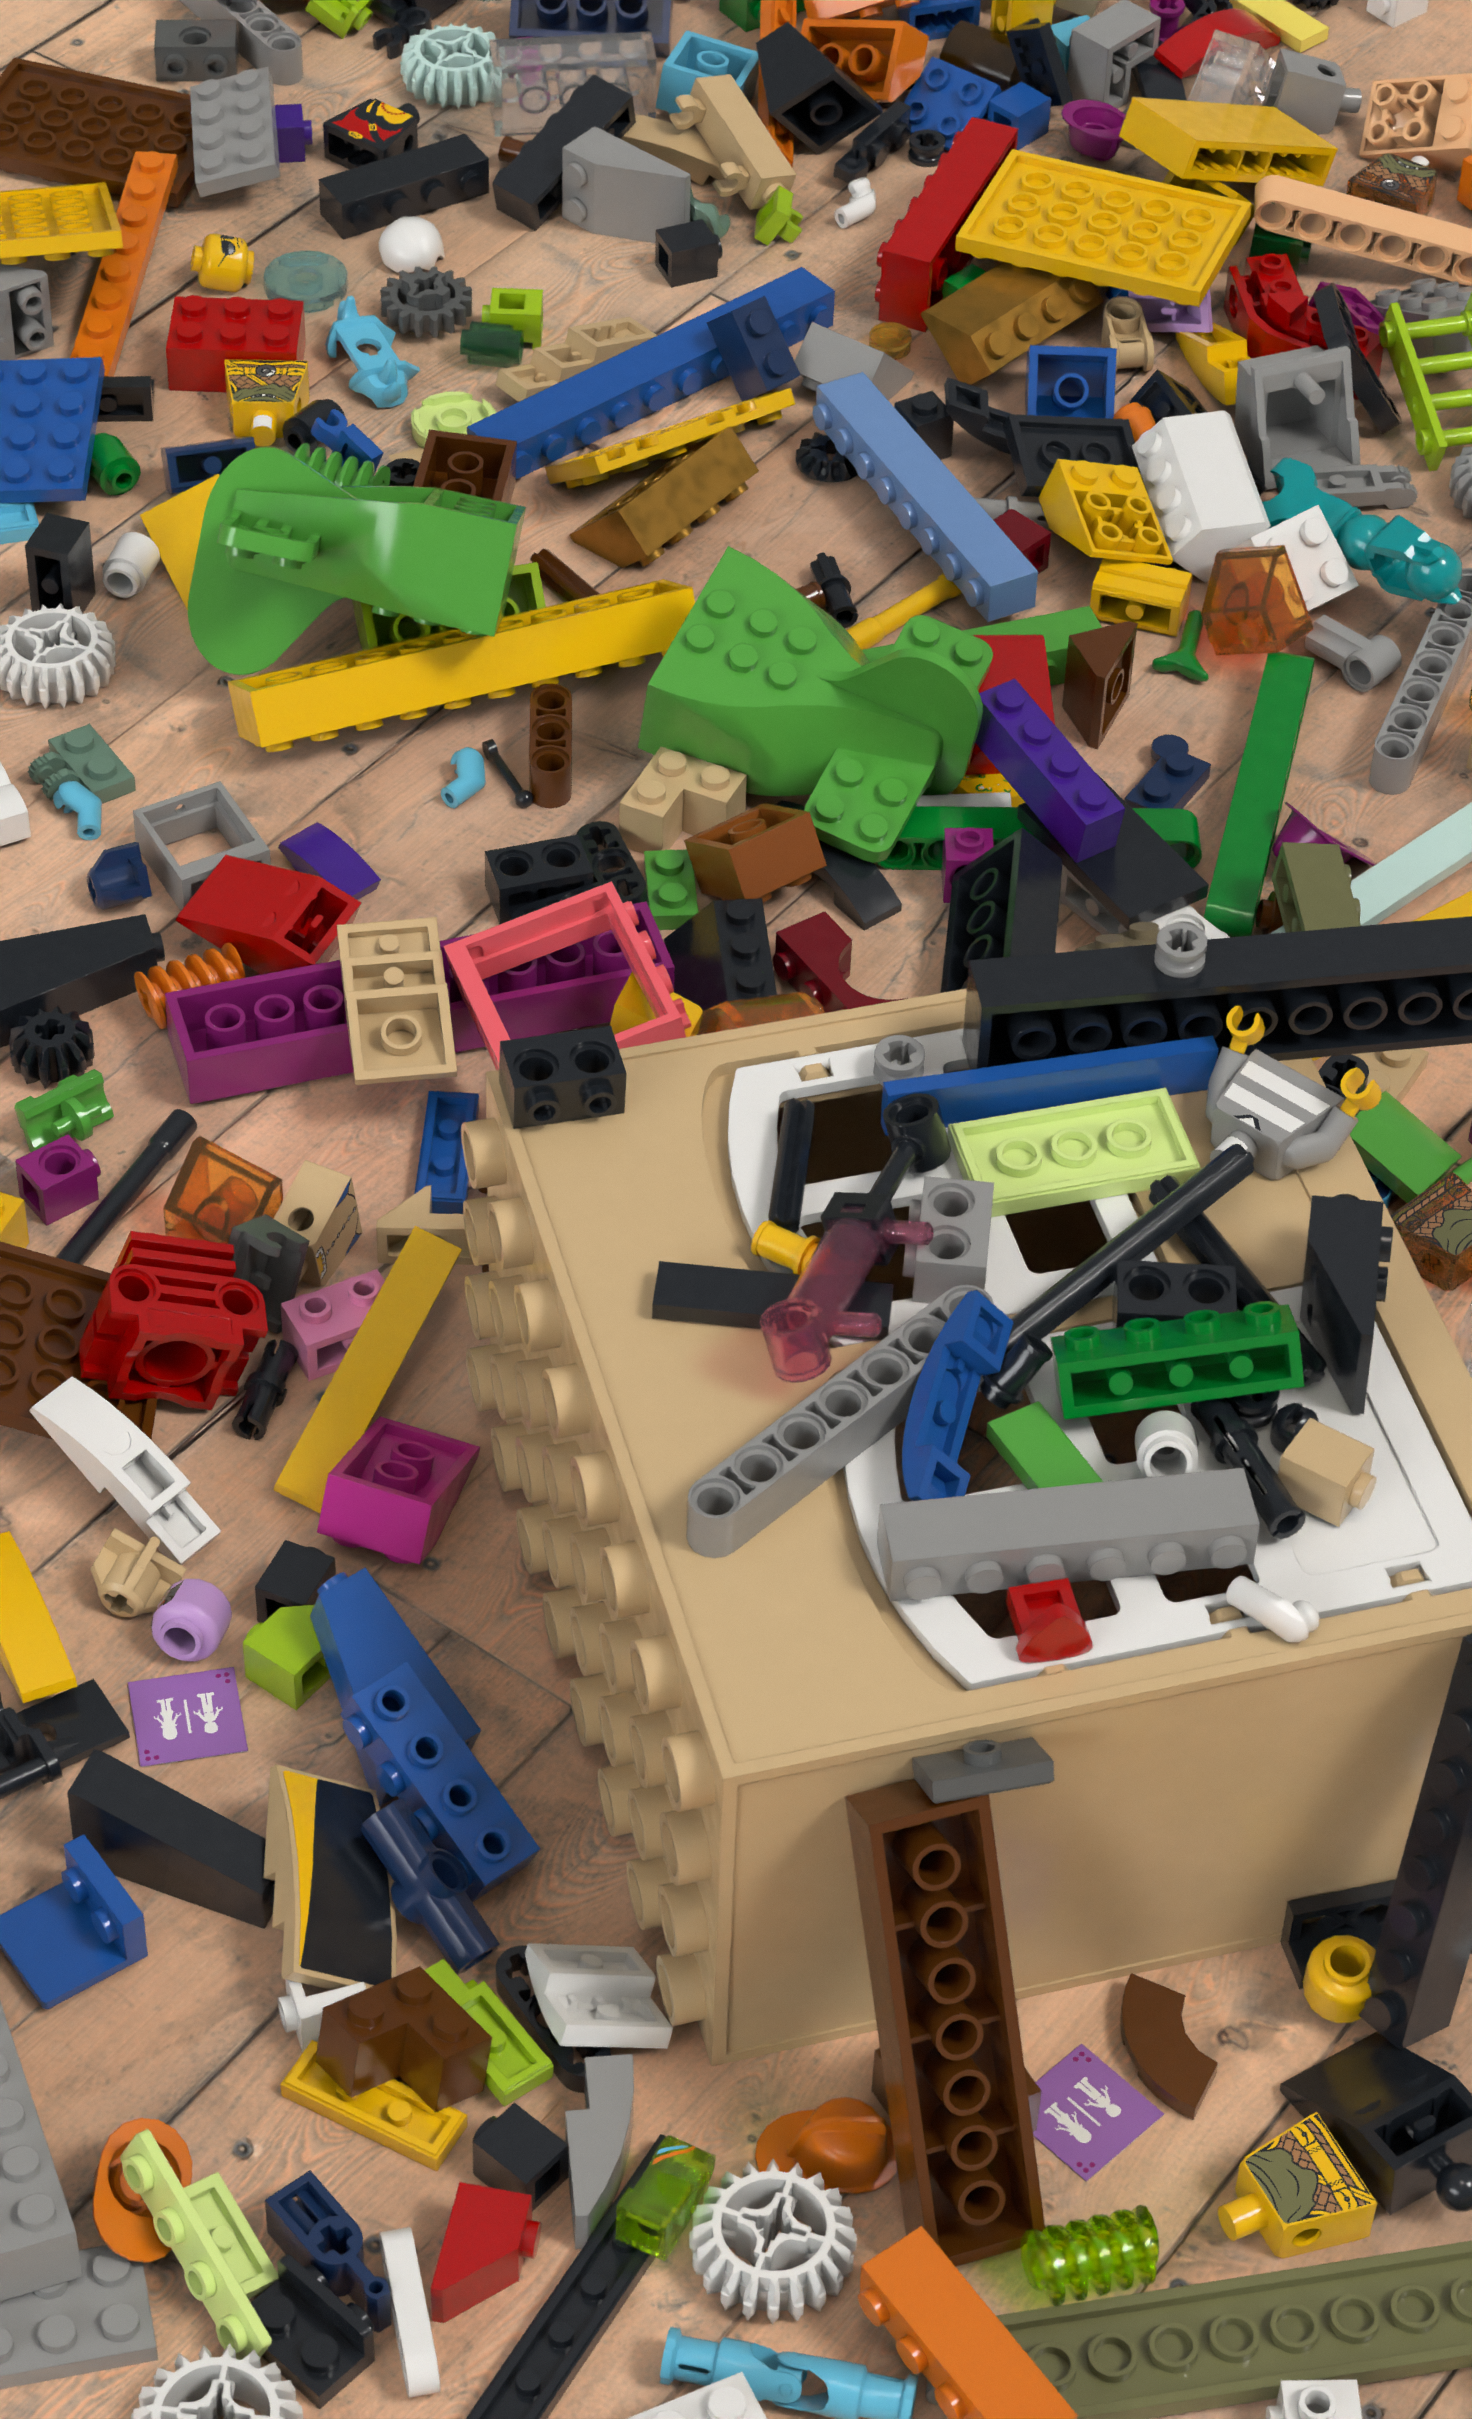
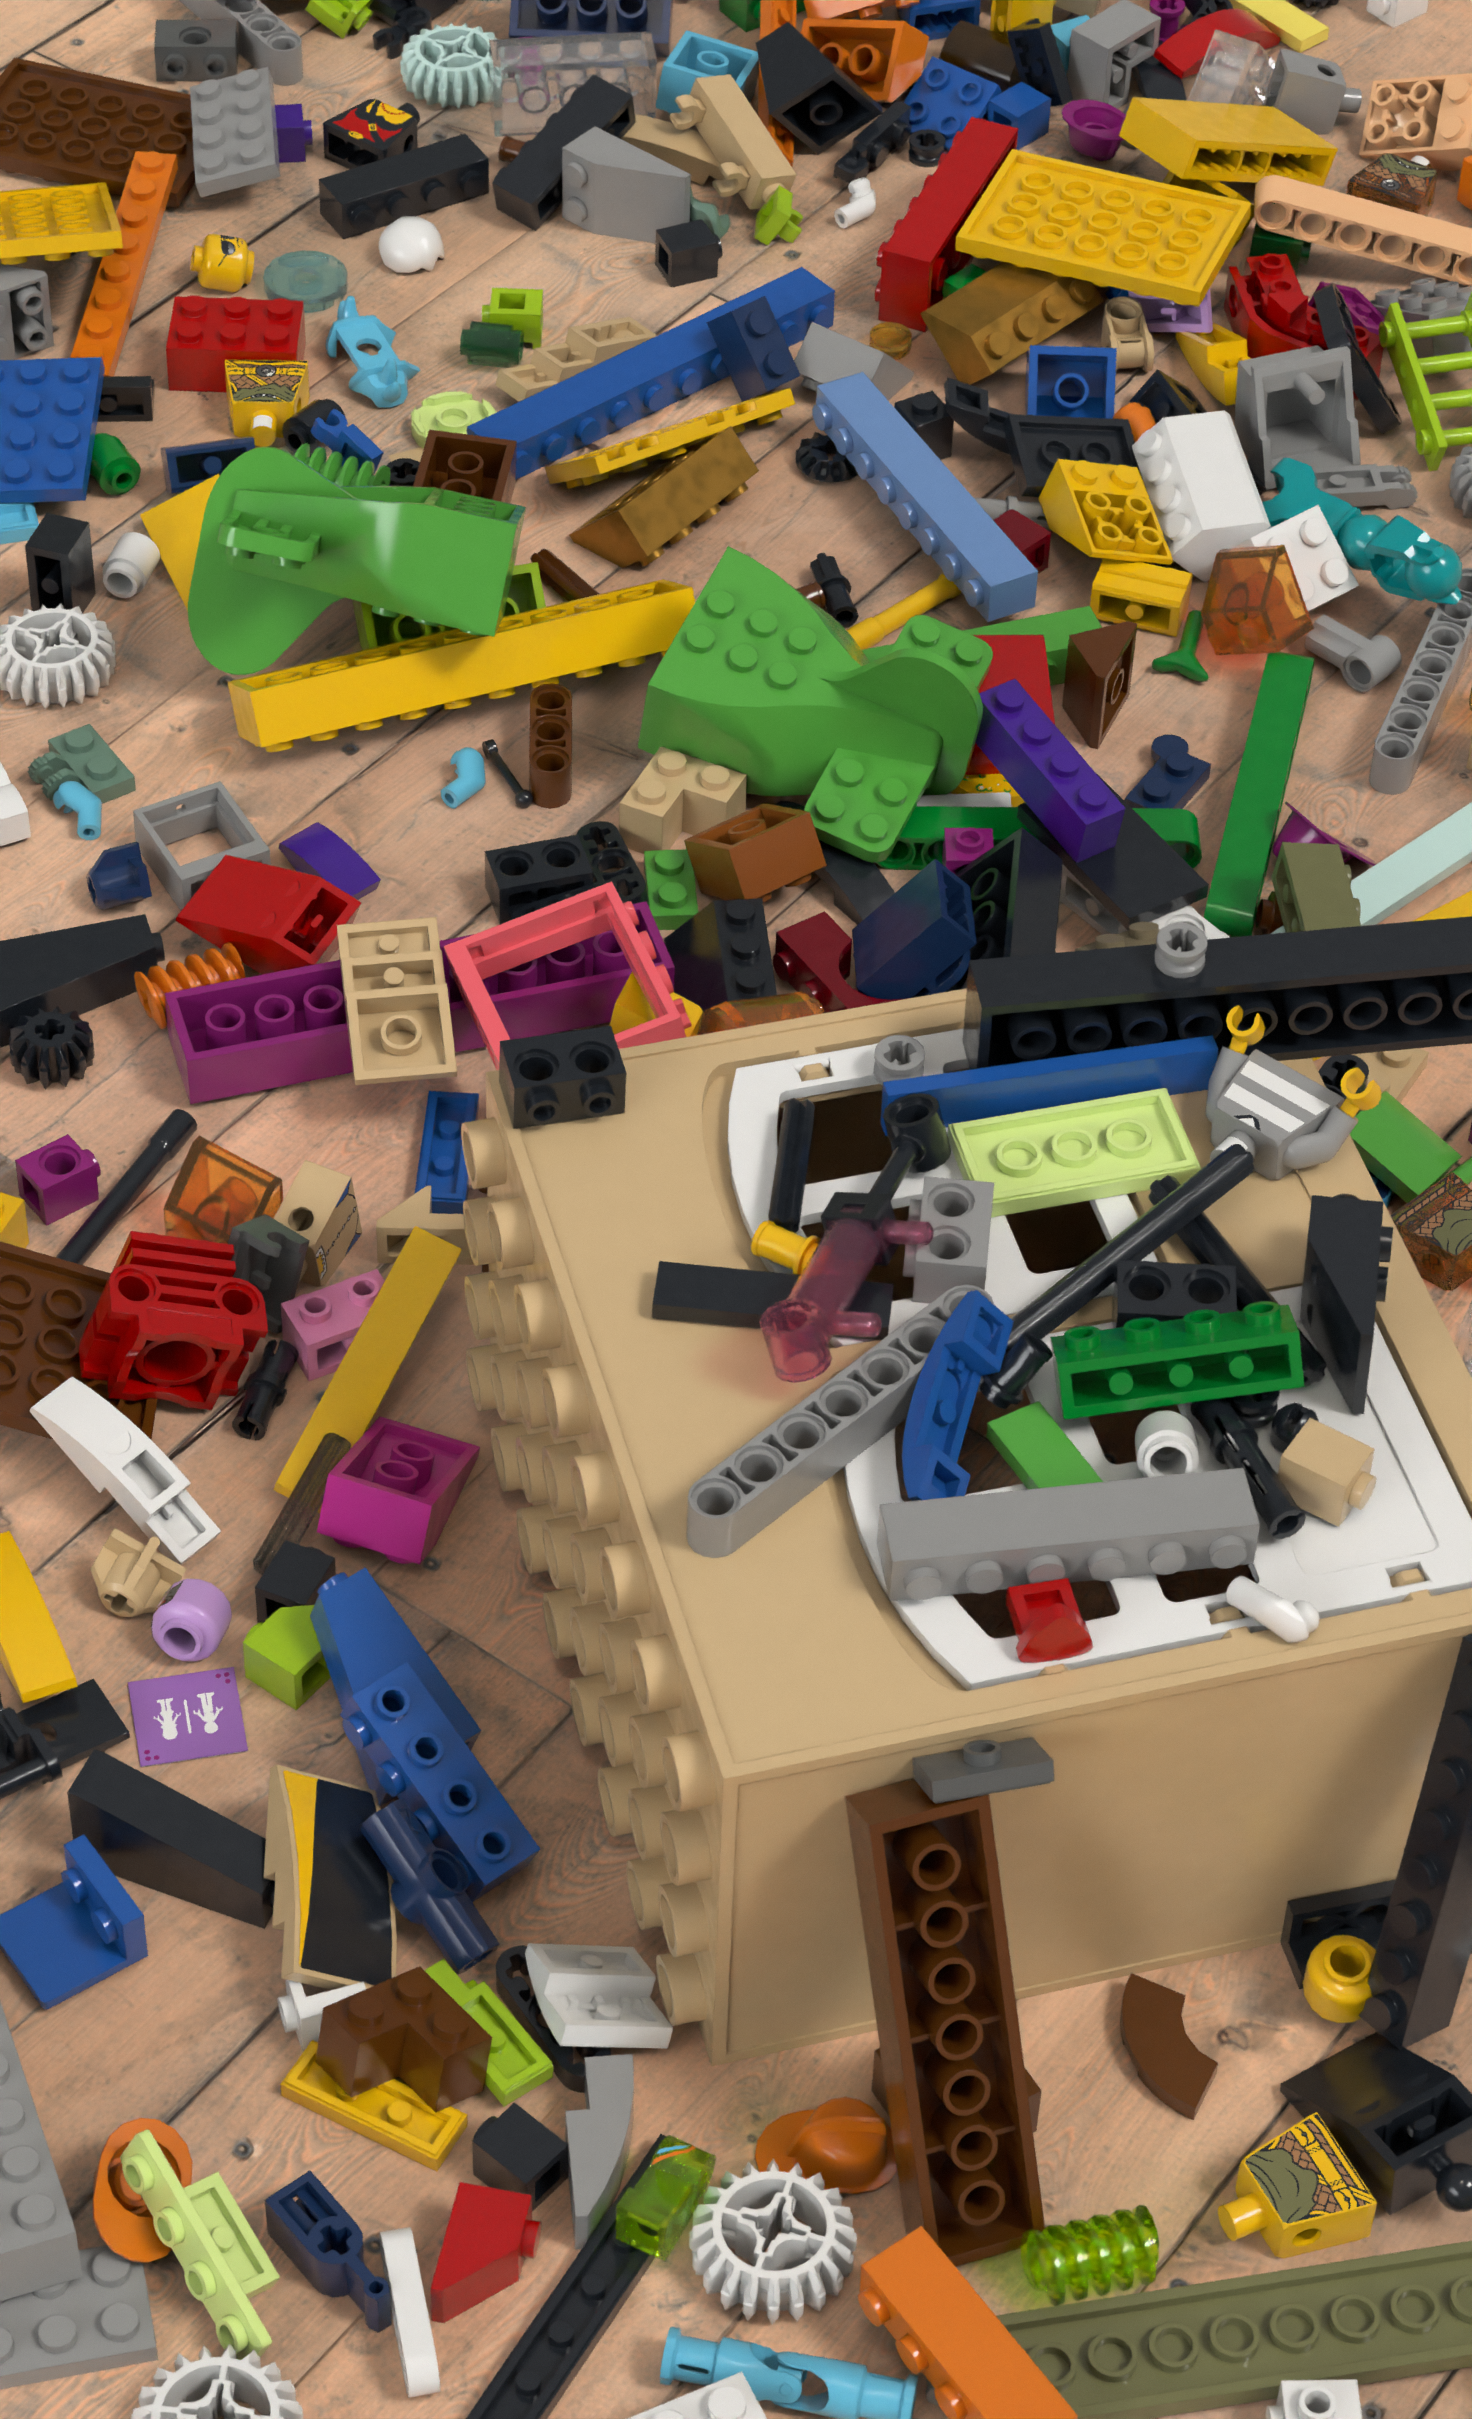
(68, 1109): bright green hips -> none
(303, 1501): none -> clear smoke axle
(313, 2332): black bracket -> none
(426, 301): dark grey gear -> none
(916, 938): none -> dark blue brick
(1089, 2112): medium lavender sticker -> none

